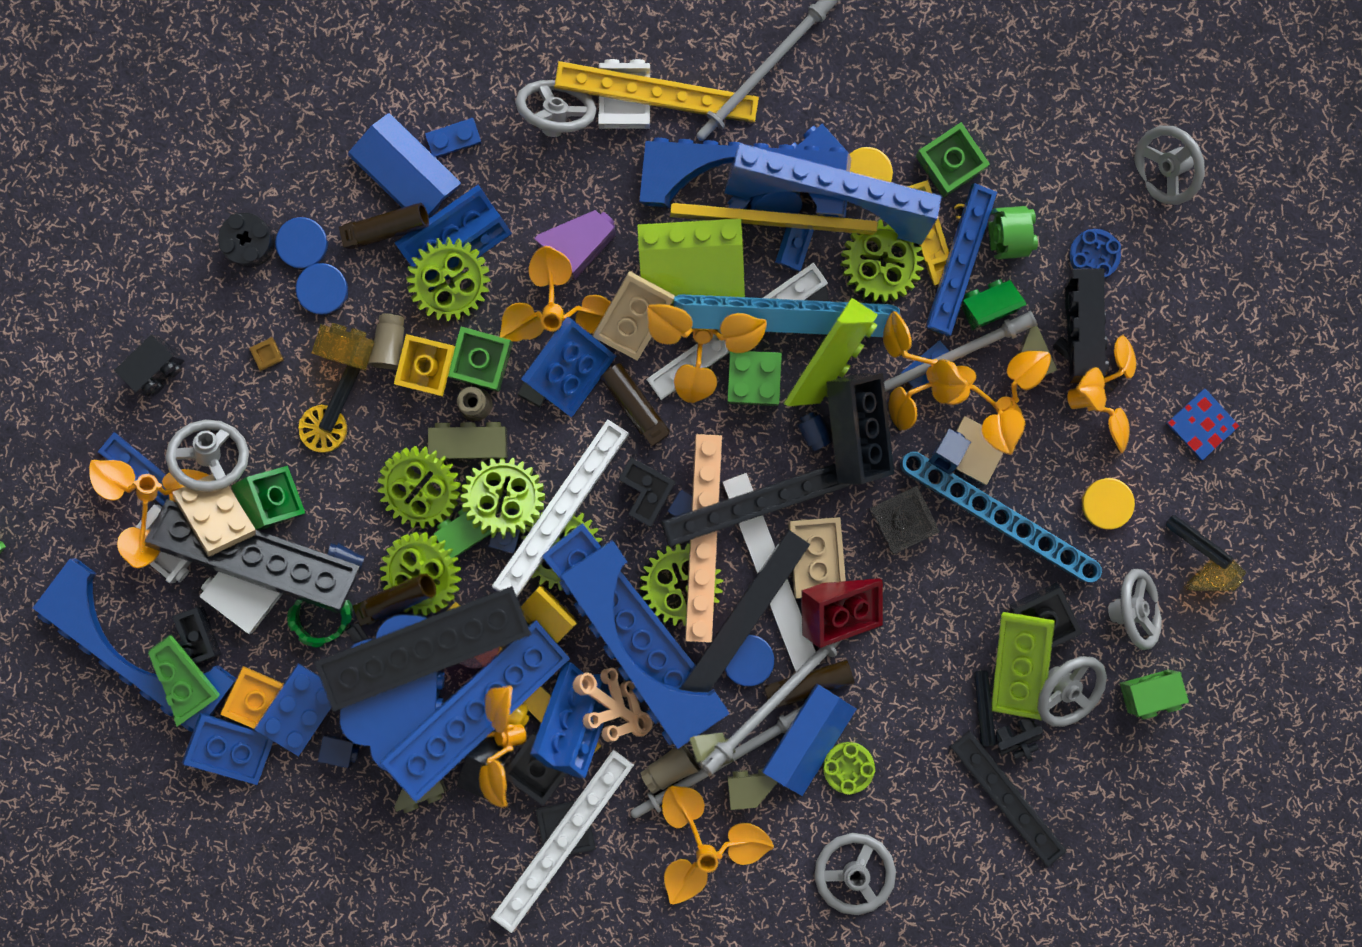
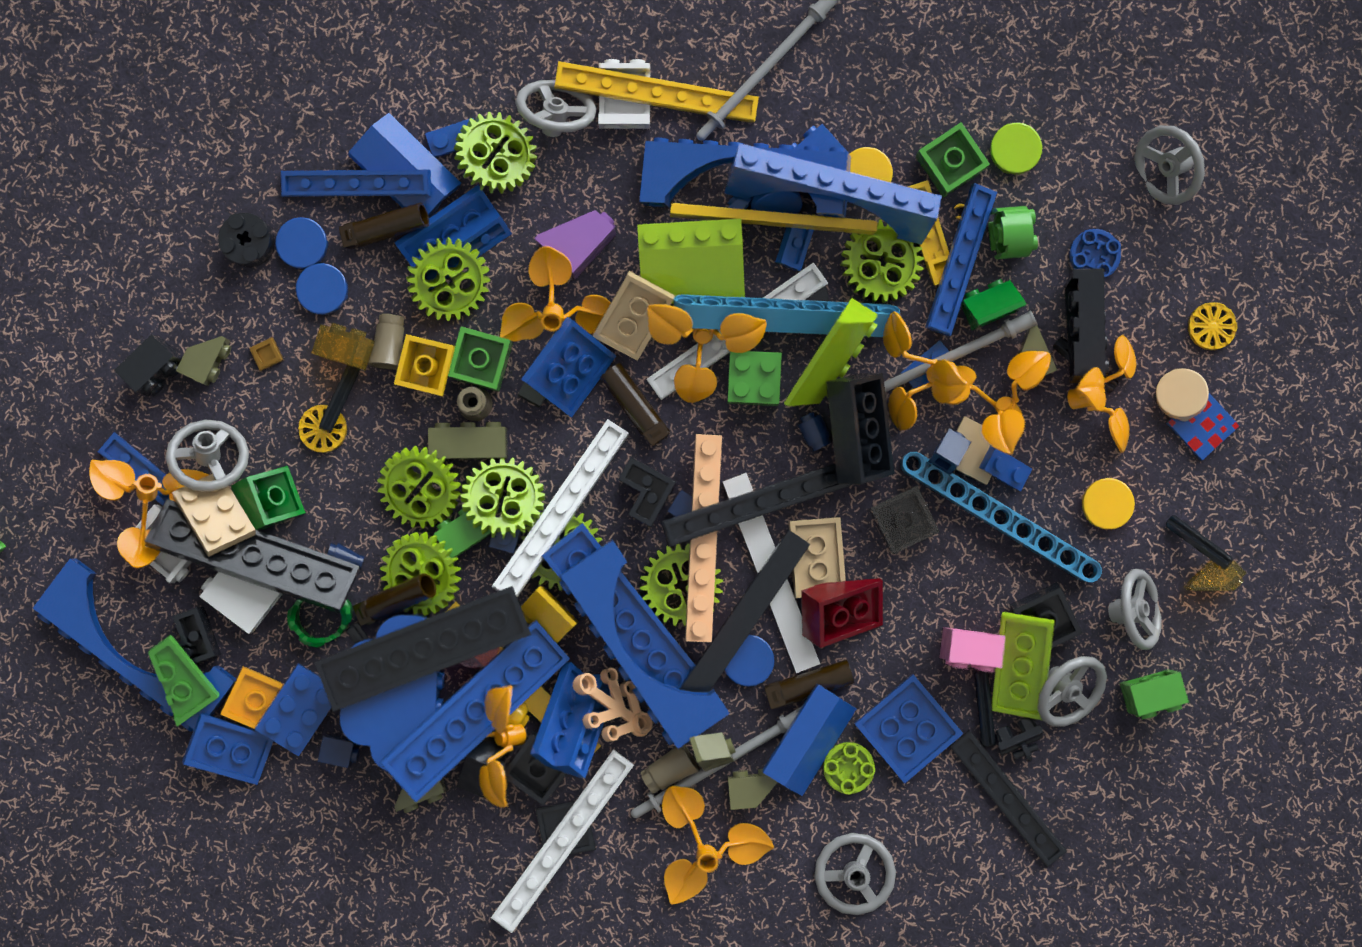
(202, 360): none -> olive slope
(356, 183): none -> blue tile
(475, 138): none -> lime gear
(724, 750): light grey bar -> none
(908, 728): none -> blue plate
(972, 647): none -> bright pink brick
(1005, 468): none -> blue plate
(1016, 148): none -> lime tile
(1182, 394): none -> tan tile
(1212, 326): none -> yellow wheel

